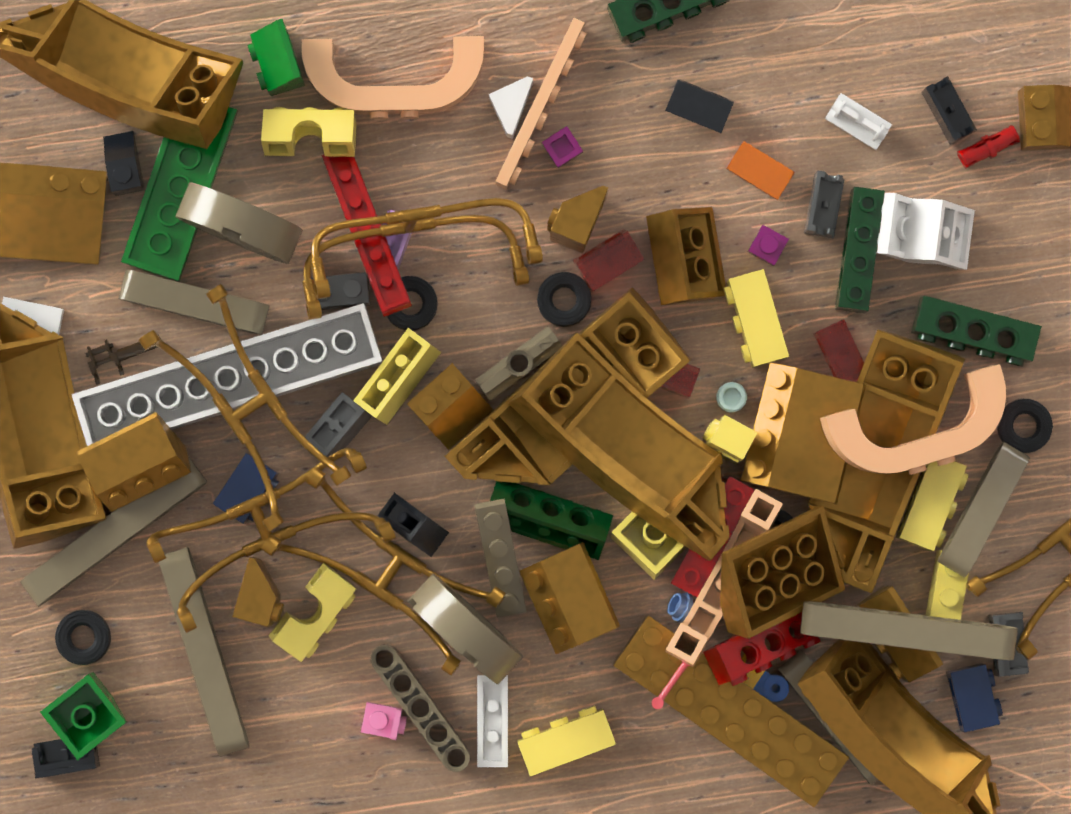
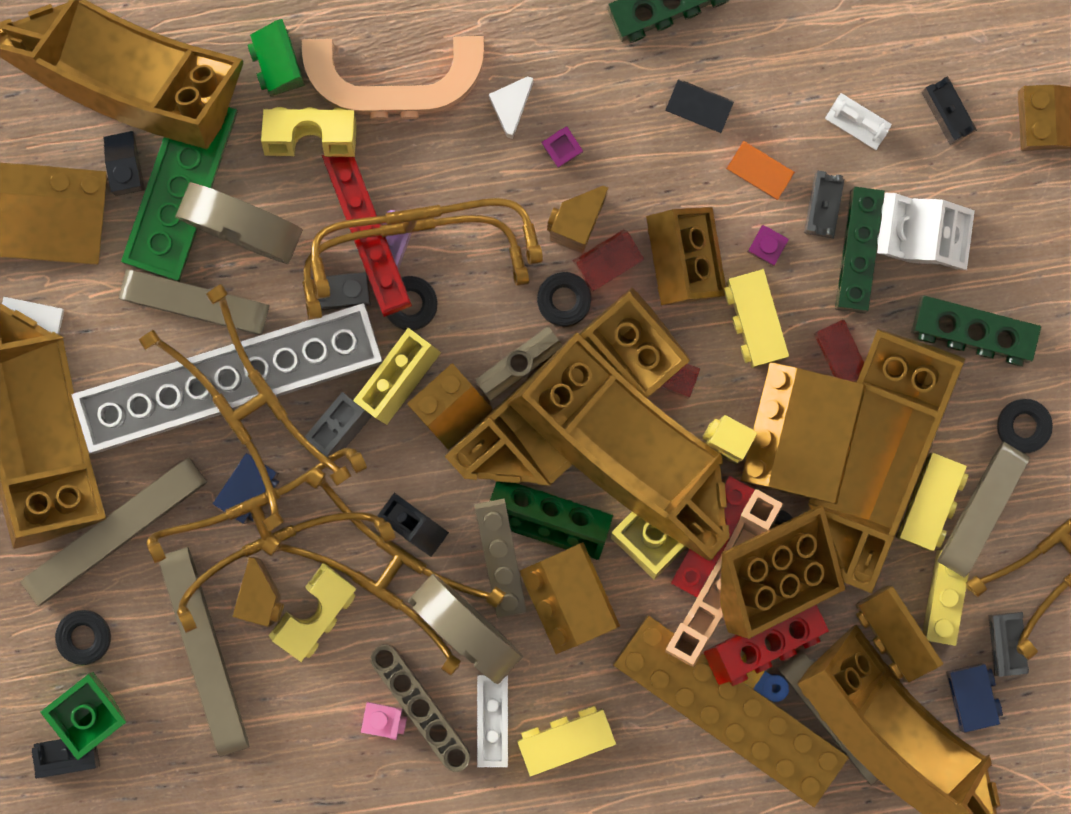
(121, 354): dark brown piece -> none
(134, 461): pearl gold slope -> none
(547, 93): light nougat plate -> none
(657, 702): coral hinge -> none
(680, 606): medium blue plate -> none
(731, 397): light aqua tile -> none
(909, 630): dark tan beam -> none
(986, 409): light nougat arch -> none
(988, 146): red pin -> none

